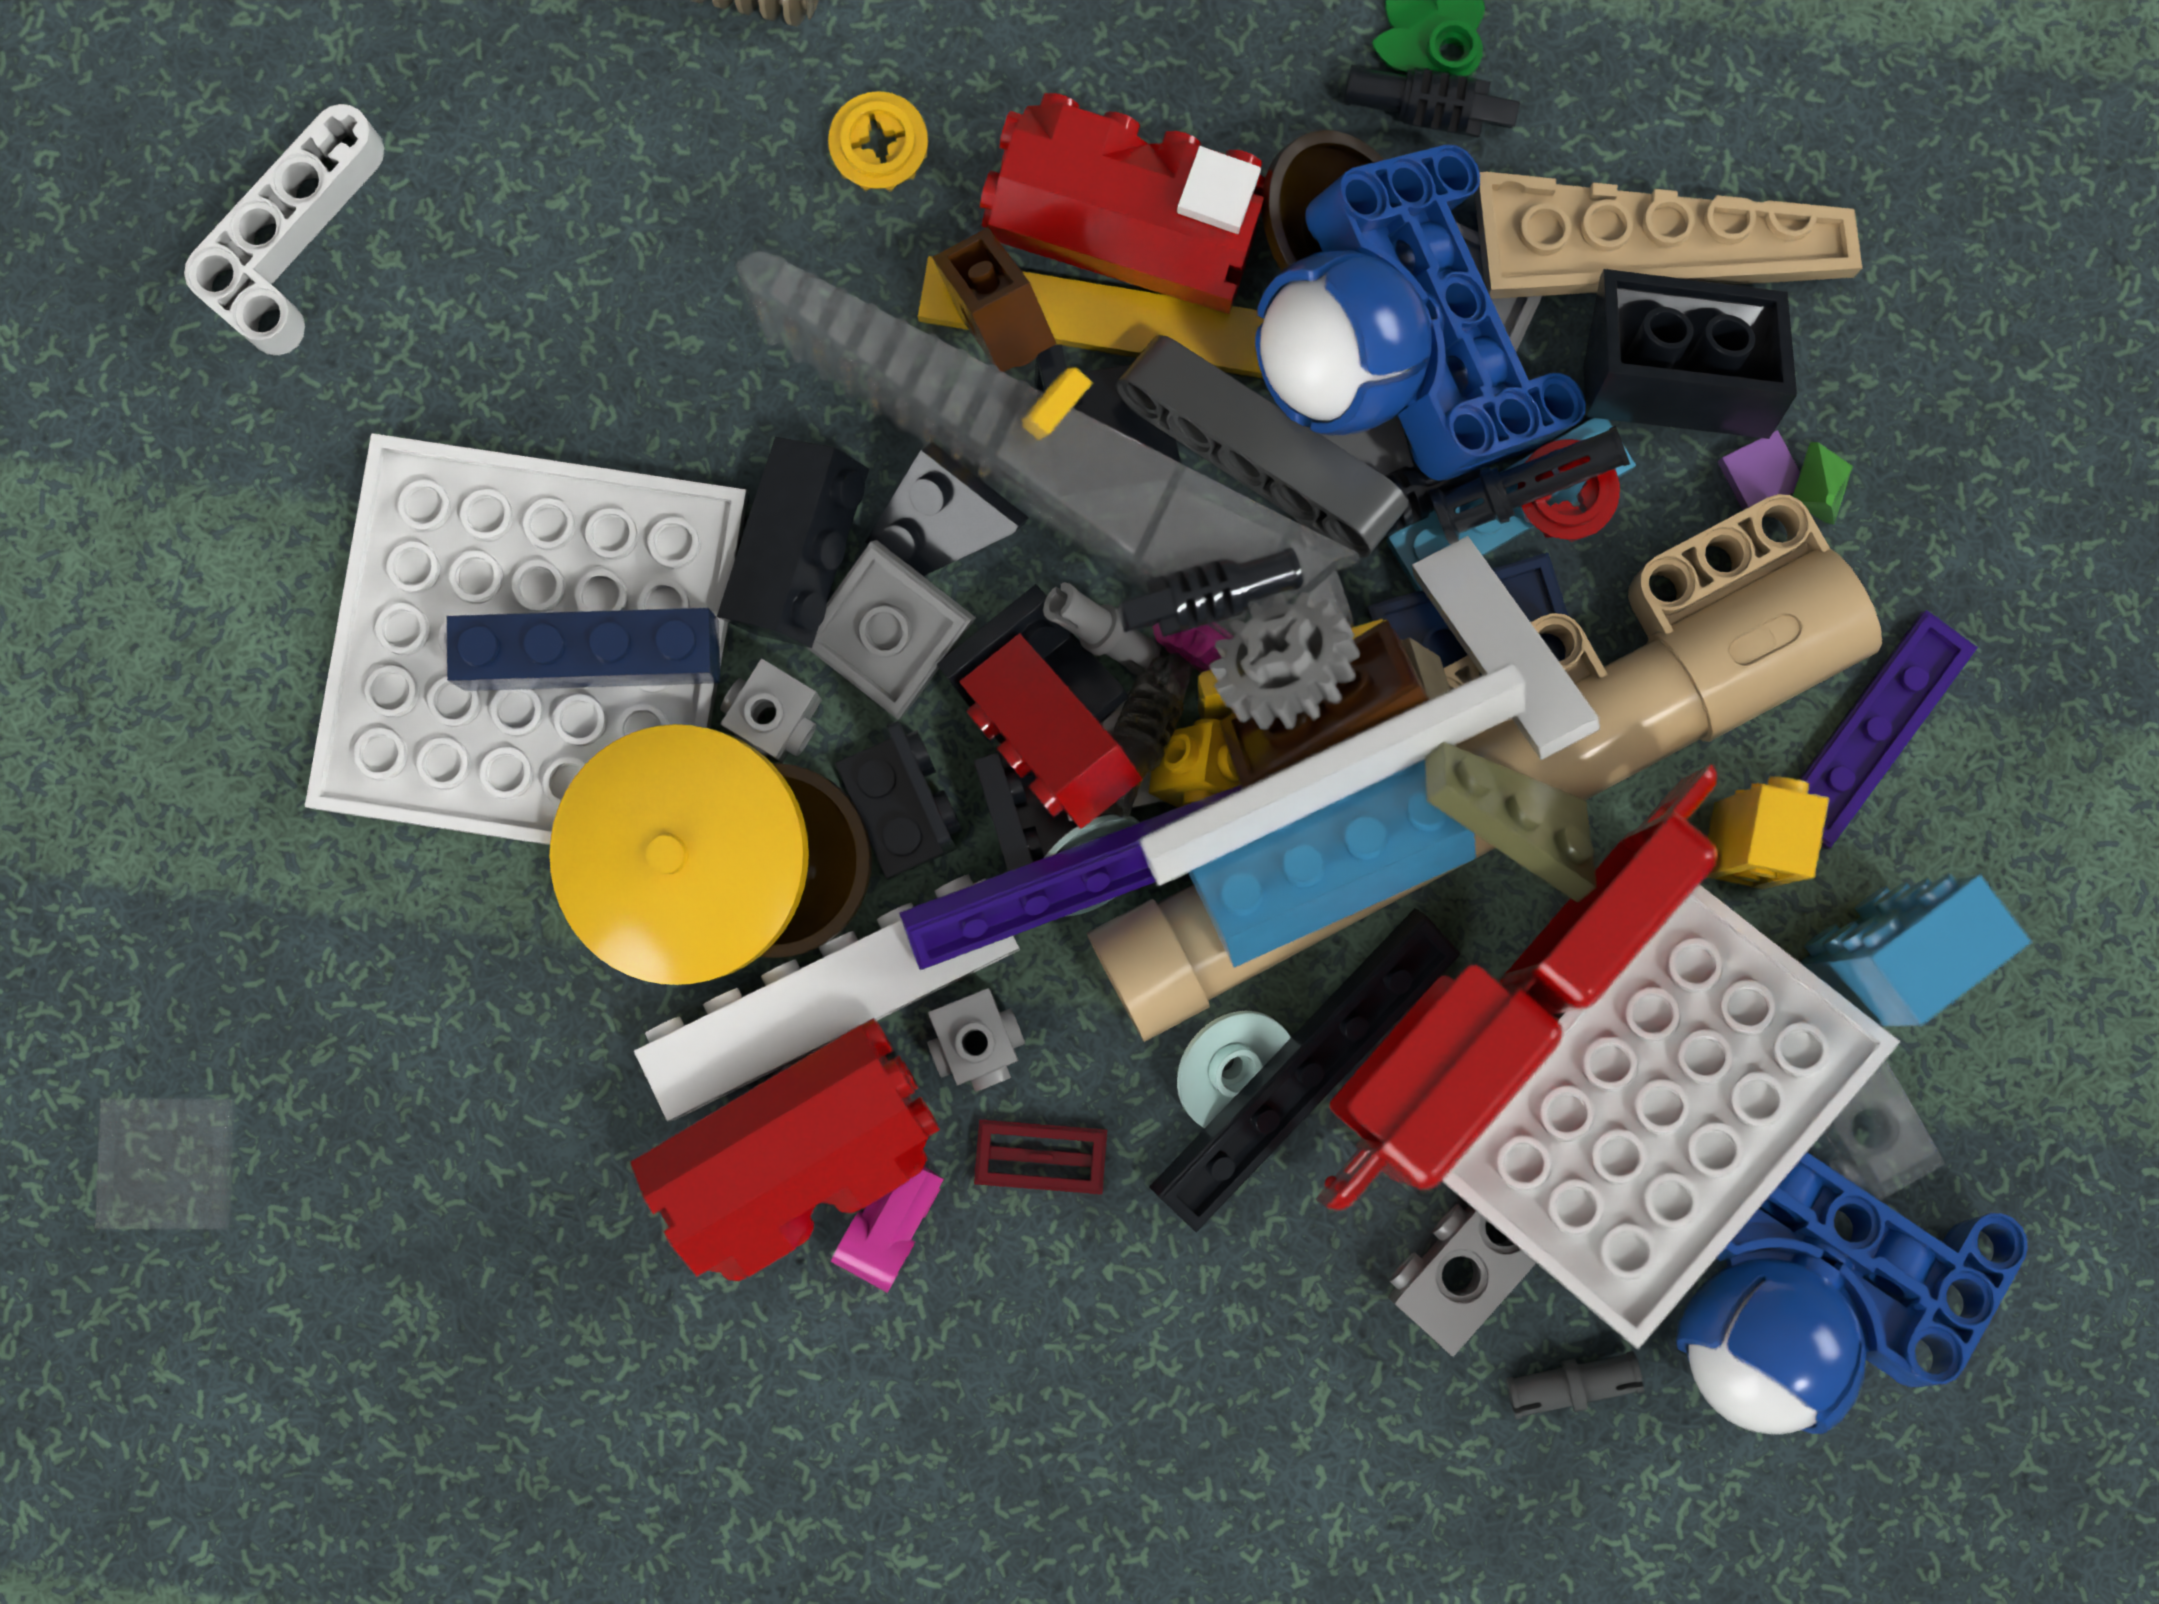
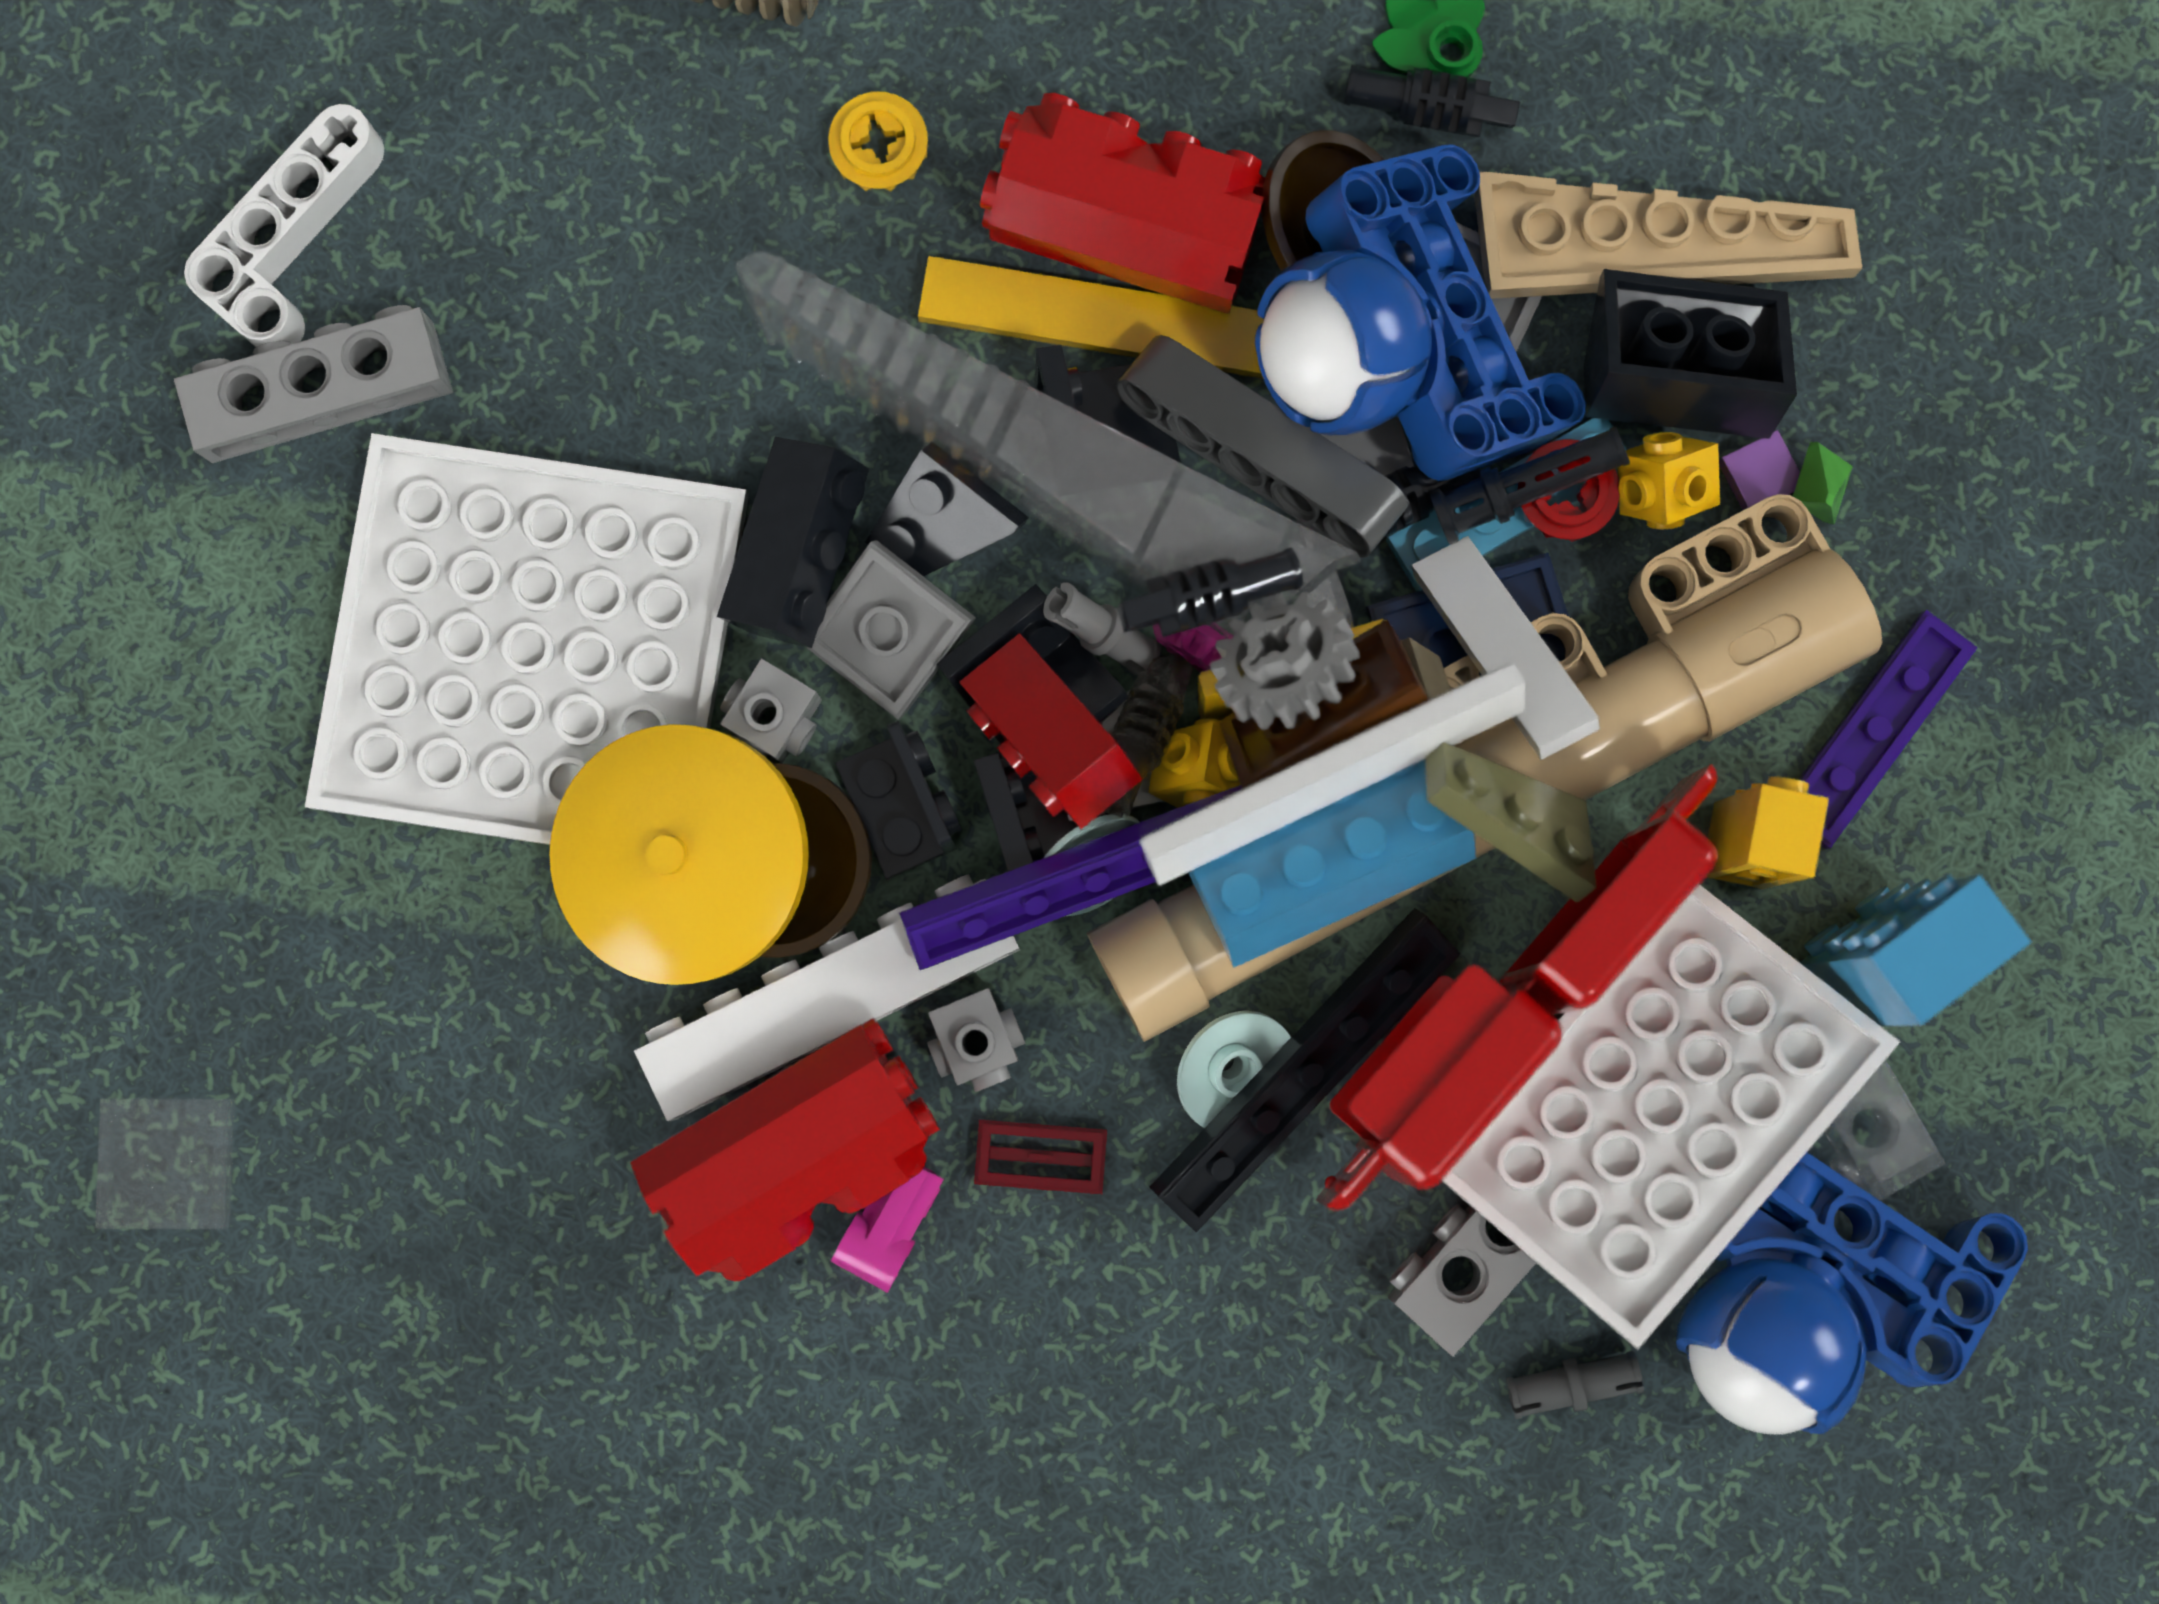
(216, 388): none -> light grey brick
(583, 649): dark blue brick -> none
(995, 300): reddish brown brick -> none
(1055, 403): yellow tile -> none
(1218, 190): white tile -> none
(1669, 480): none -> yellow brick

